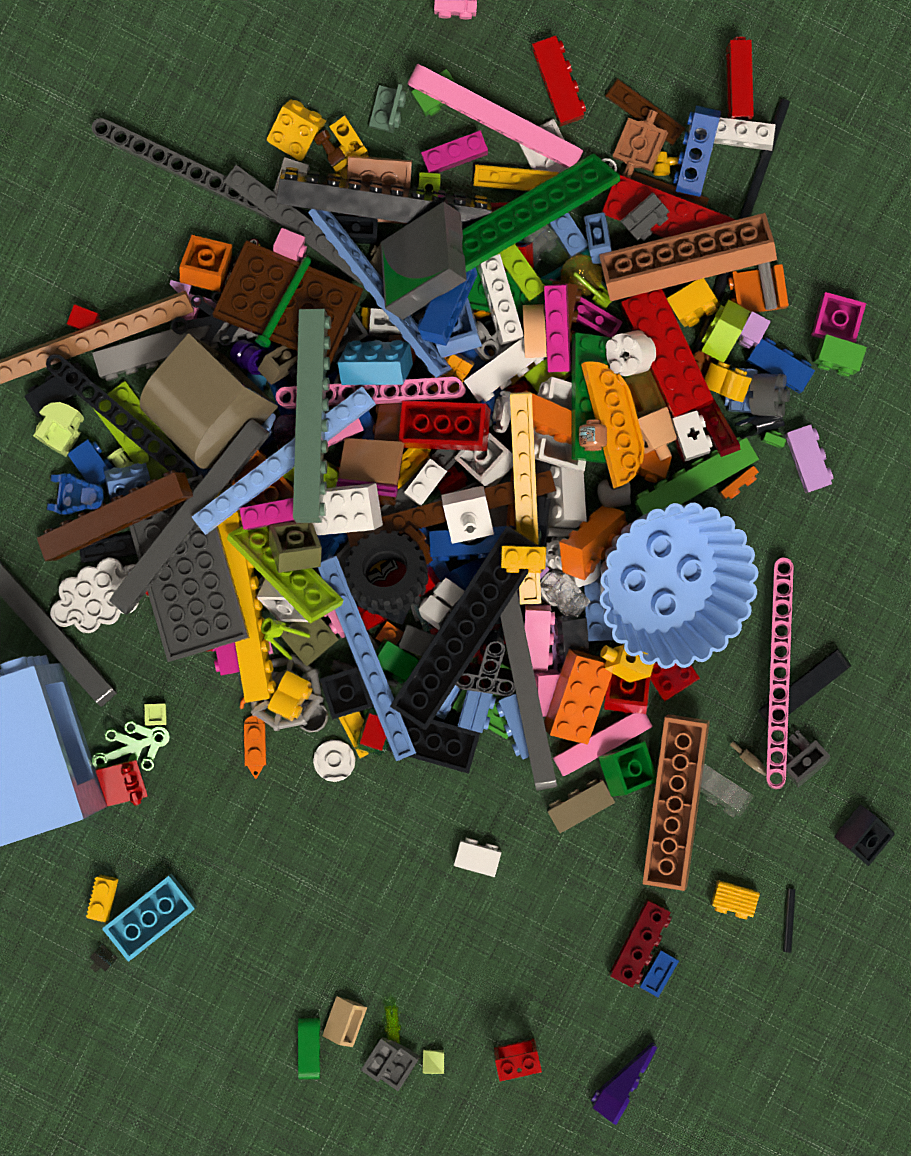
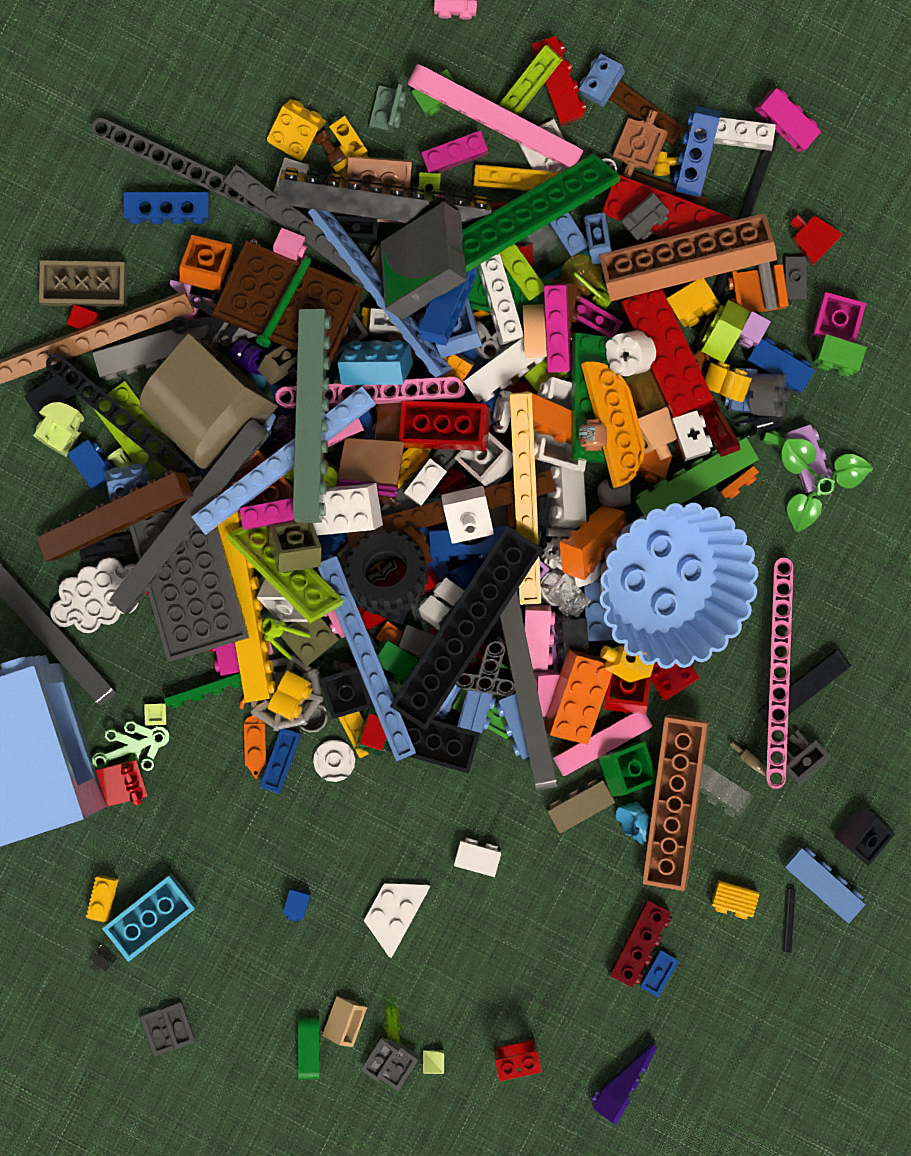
(75, 495): blue animal -> none
(83, 283): none -> dark tan brick
(135, 200): none -> blue brick
(166, 1029): none -> dark grey slope
(198, 693): none -> green plate
(280, 761): none -> blue hinge
(296, 904): none -> blue brick
(393, 913): none -> white wing
(523, 557): yellow brick -> none
(531, 80): none -> lime plate
(601, 80): none -> medium blue brick
(634, 821): none -> dark azure hair
(739, 79): red piece -> none
(788, 118): none -> dark pink brick
(796, 277): none -> dark grey plate
(796, 456): none -> bright green plant
(814, 237): none -> red torso
(823, 884): none -> medium blue brick

